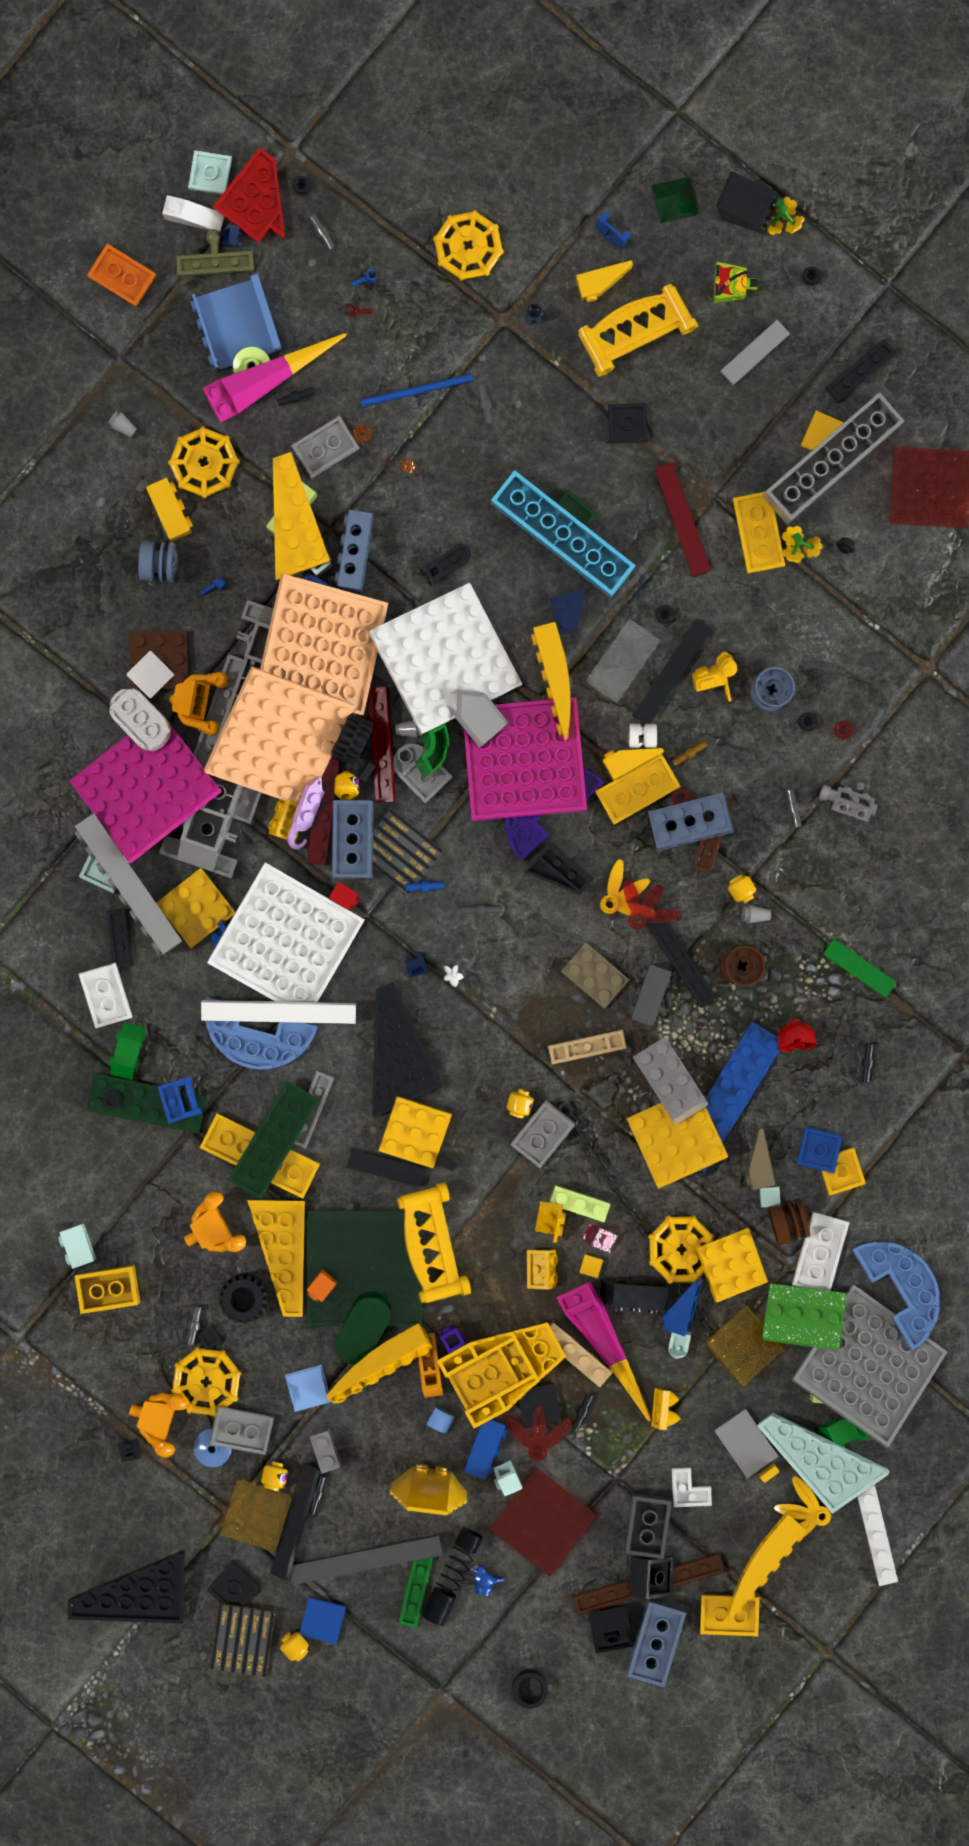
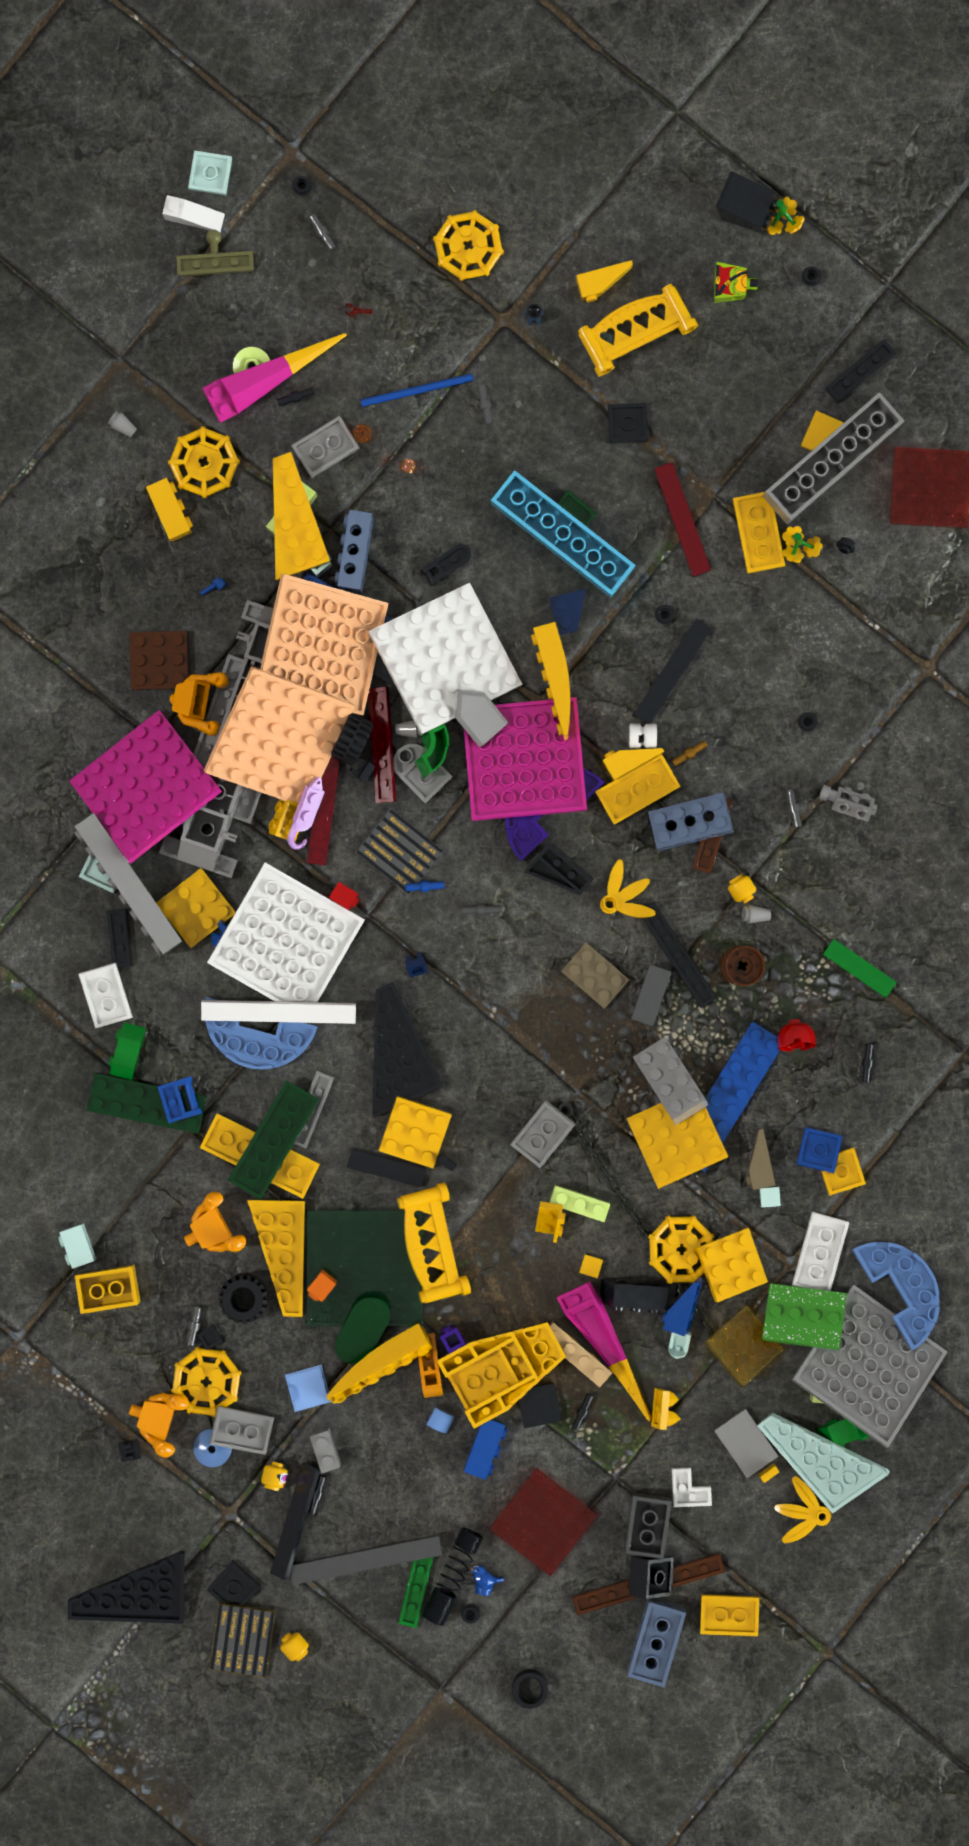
(112, 1099): black plate -> none
(121, 275): orange plate -> none
(140, 719): white tile -> none
(150, 674): white sticker -> none
(157, 561): sand blue wheel -> none
(230, 236): dark blue tile -> none
(235, 320): medium blue panel -> none
(254, 198): red wing -> none
(256, 1515): clear yellow plate -> none
(322, 1620): blue tile -> none
(346, 786): yellow head -> none
(362, 848): sand blue brick -> none
(365, 278): blue hand -> none
(429, 1490): yellow wedge -> none
(452, 975): white plant -> none
(470, 1619): none -> black plate
(507, 1478): light aqua brick -> none
(520, 1103): yellow head -> none
(538, 1441): clear red plant -> none
(541, 1269): yellow bracket -> none
(587, 1047): tan plate -> none
(599, 1238): clear pink bracket -> none
(604, 227): blue piece -> none
(610, 1629): black slope -> none
(622, 661): clear tile -> none
(644, 910): clear red plant -> none
(674, 200): dark green slope -> none
(680, 791): clear red plate -> none
(716, 675): yellow piece -> none
(755, 352): light grey tile -> none
(764, 1560): yellow slope -> none
(782, 685): sand blue wheel -> none
(789, 1221): reddish brown wheel -> none
(849, 730): clear red plate -> none
(877, 1537): white plate -> none

